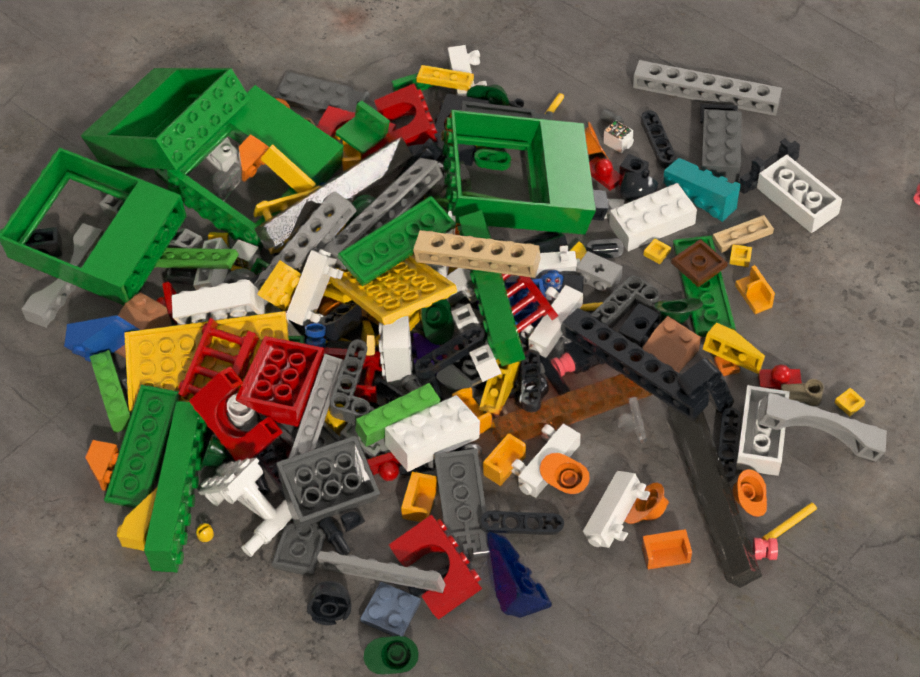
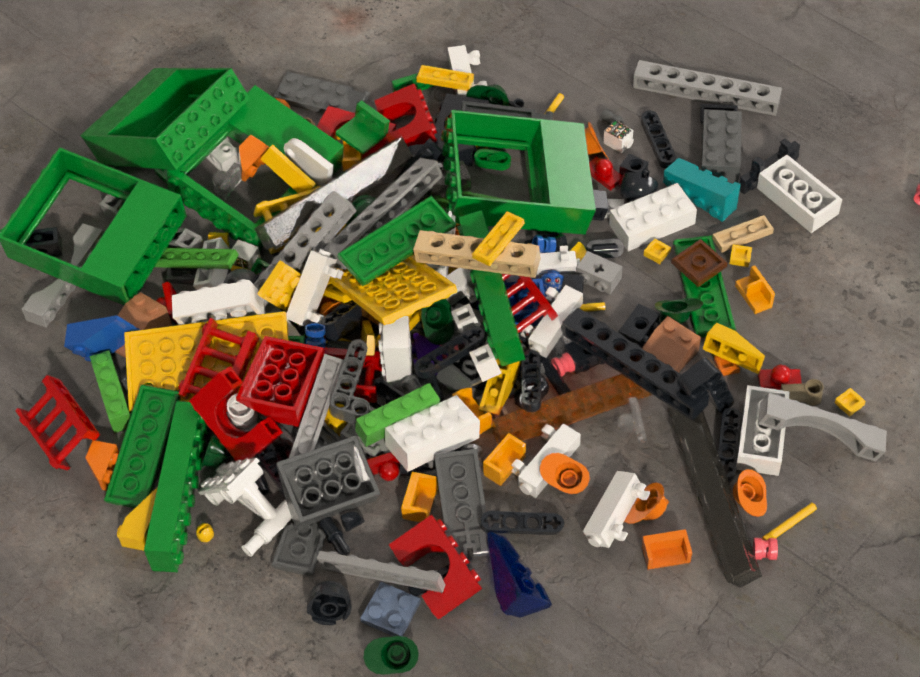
(75, 416): none -> red fence
(308, 161): none -> white tile
(498, 238): none -> yellow tile
(545, 245): none -> blue wheel
(629, 293): dark grey beam -> none

